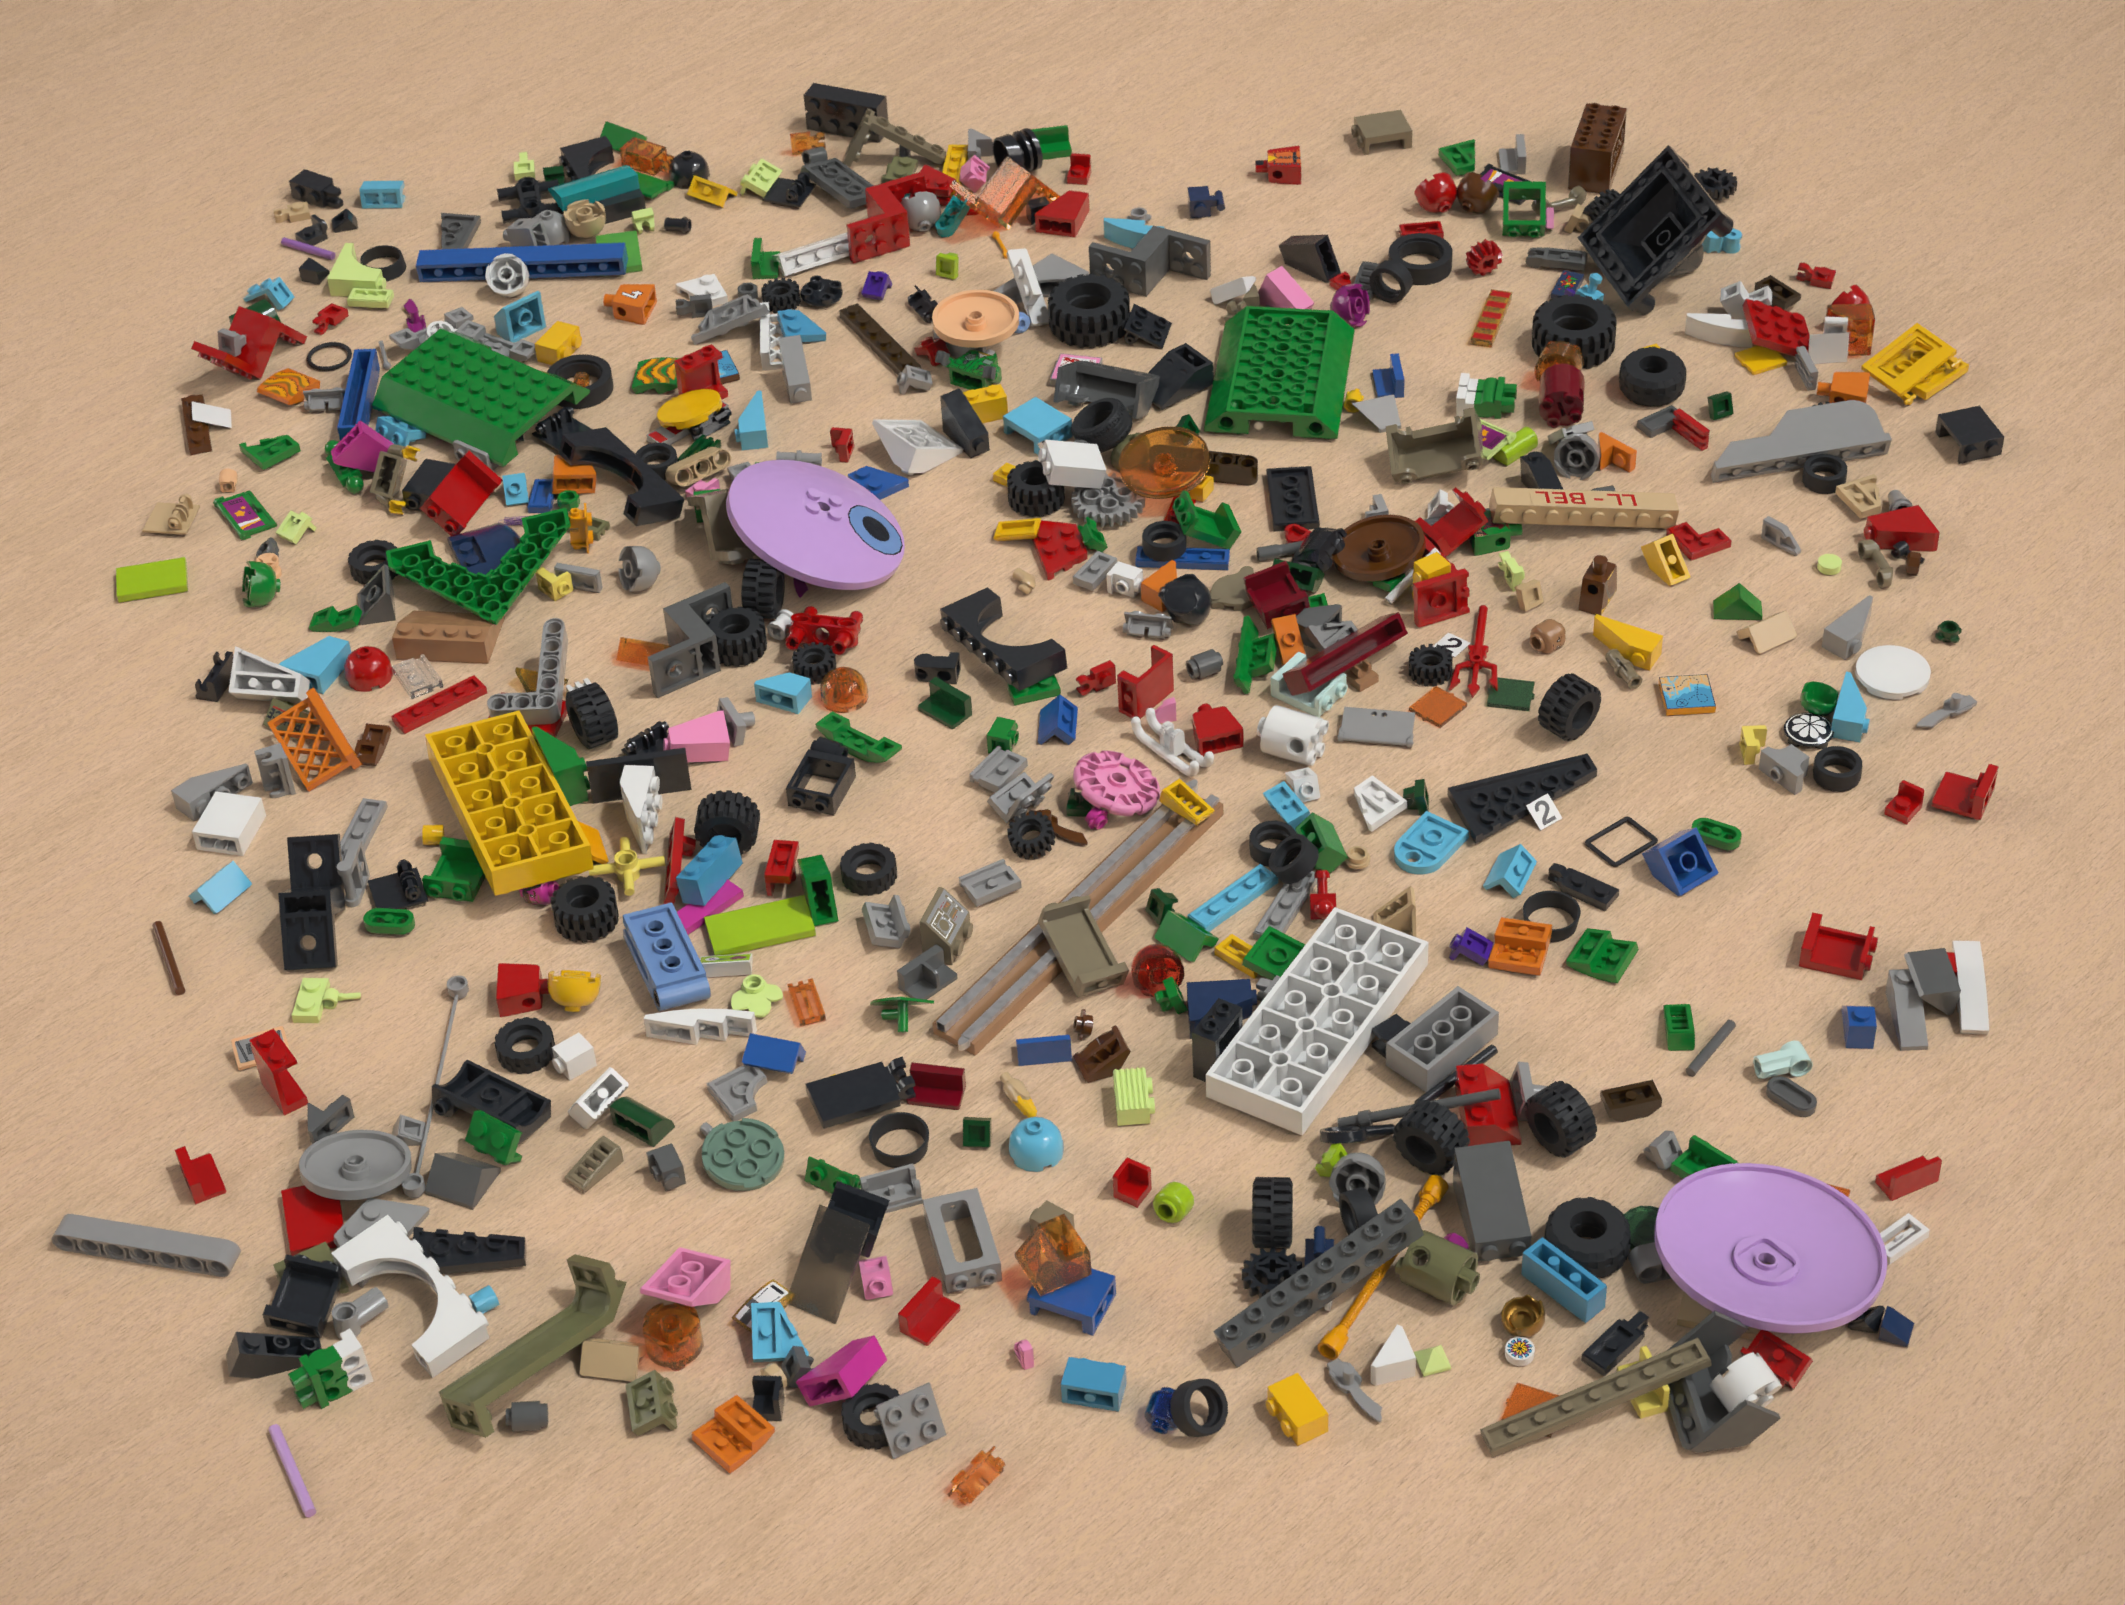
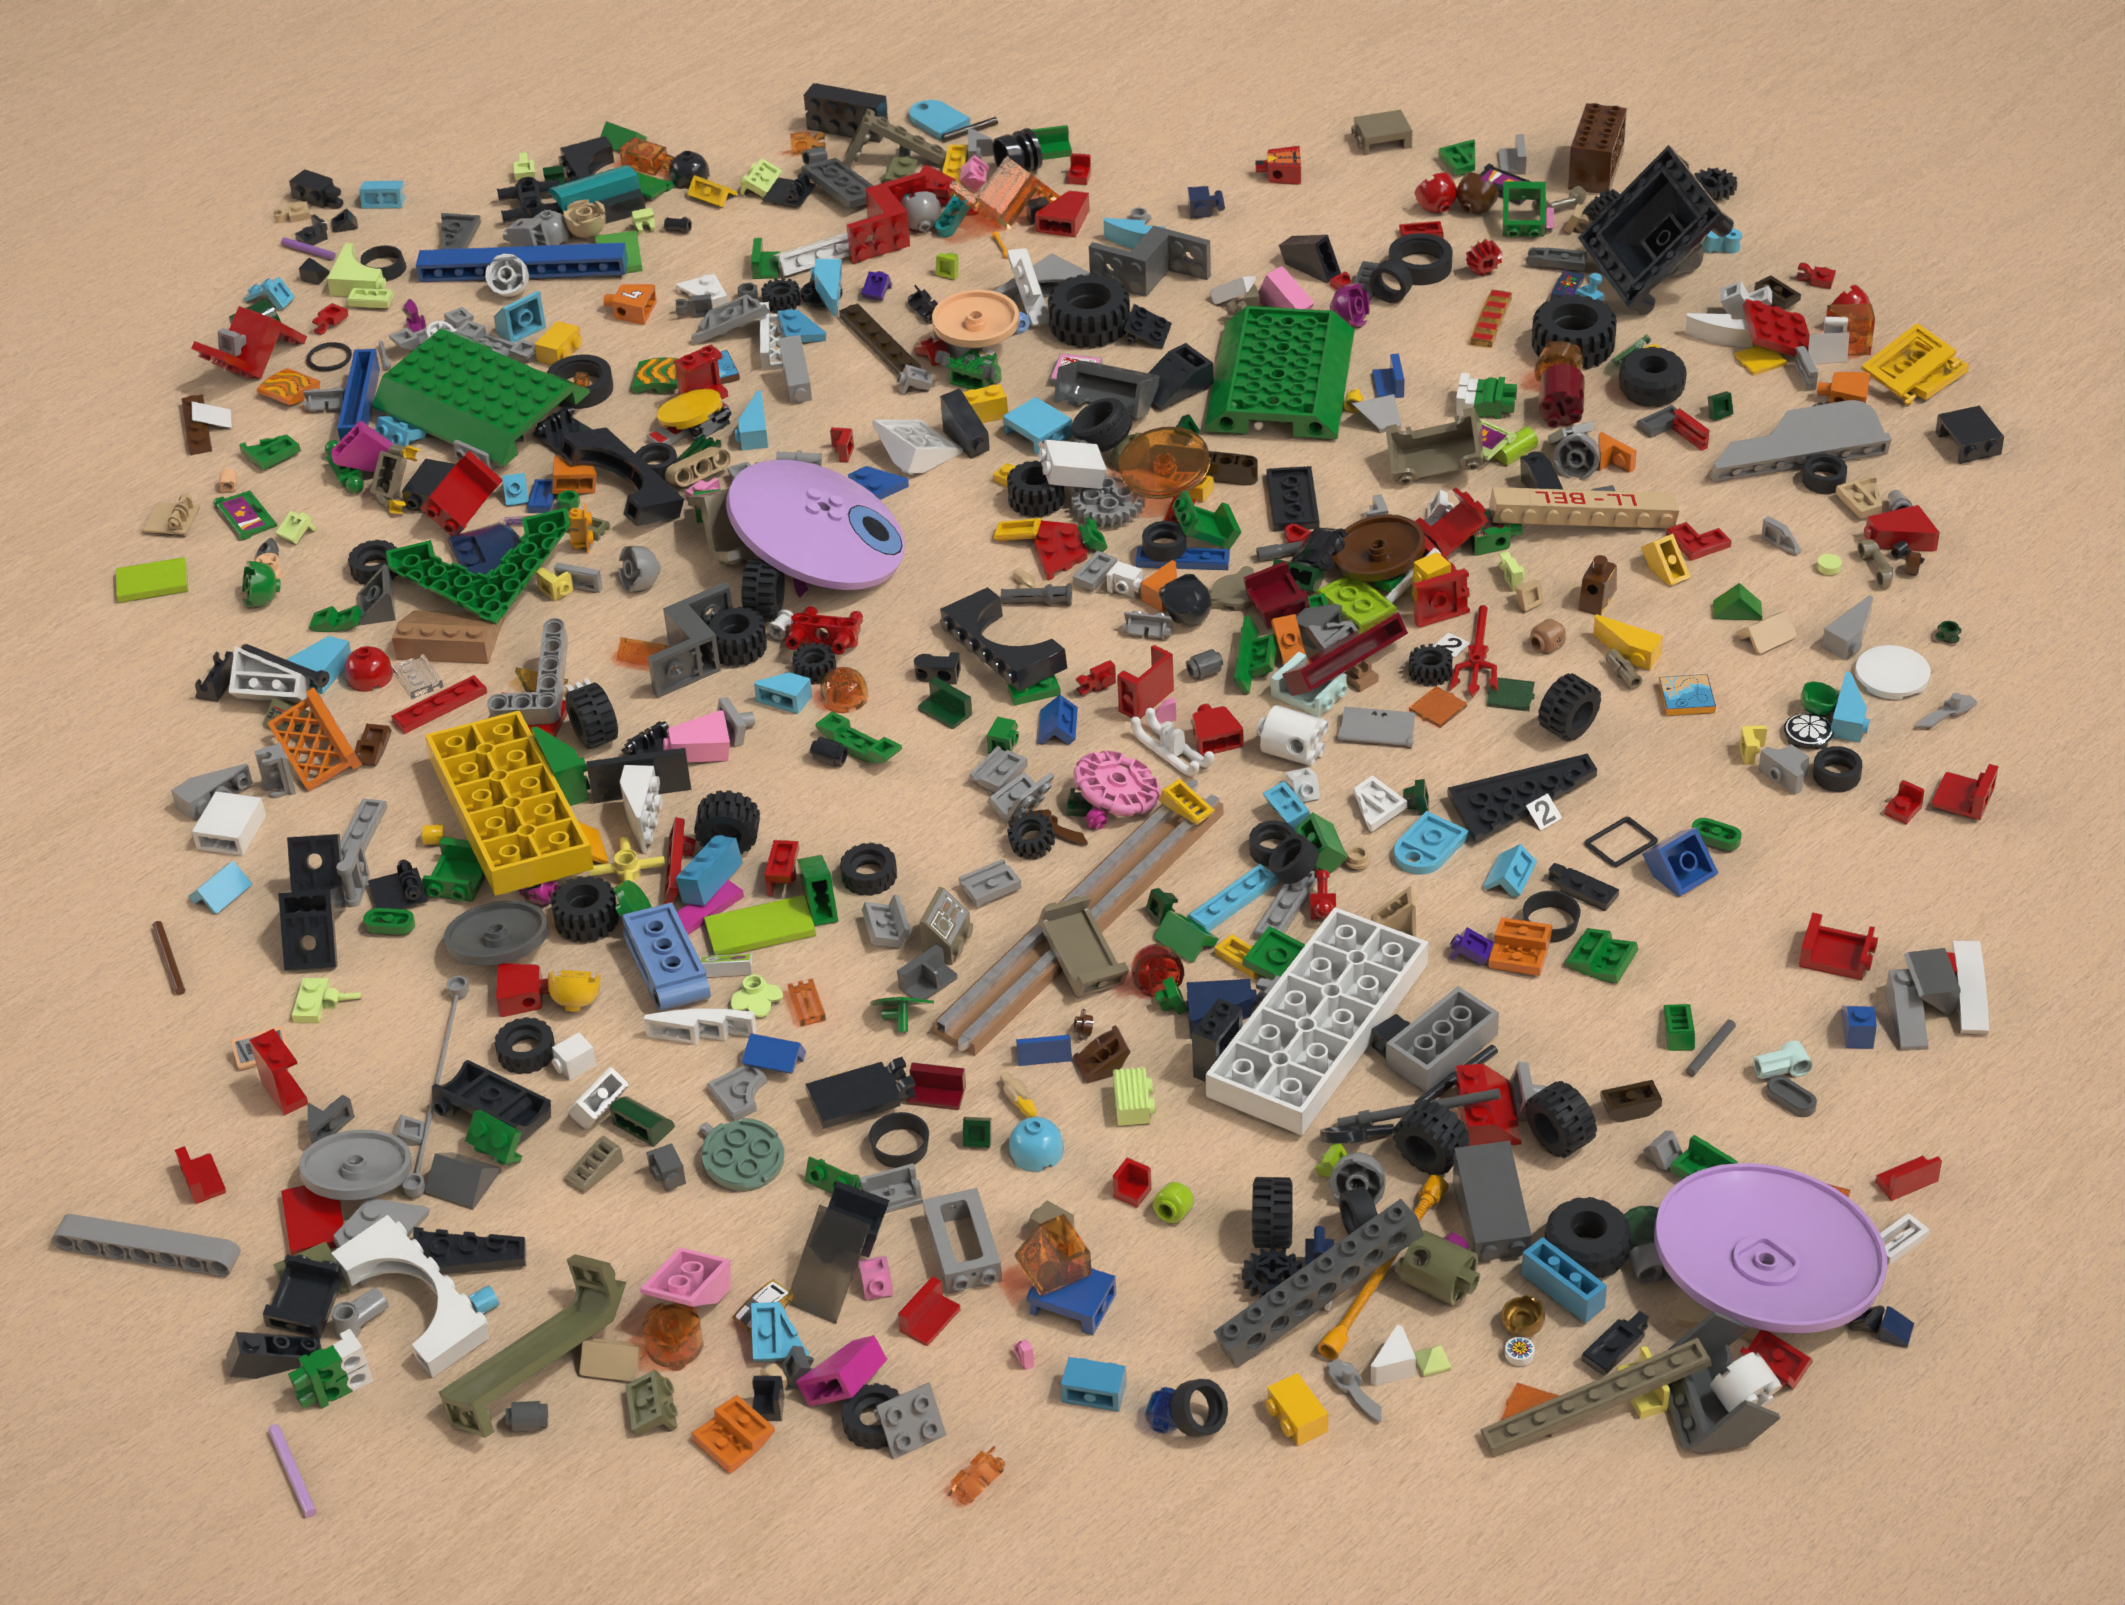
(320, 678): none -> black bar
(496, 933): none -> dark grey dish
(630, 898): none -> green tile
(815, 763): black window -> none
(828, 281): none -> medium azure slope
(937, 117): none -> medium azure tile
(964, 130): none -> dark brown bar
(1049, 594): none -> dark grey pin
(1358, 601): none -> lime tile
(1637, 344): none -> clear green tile

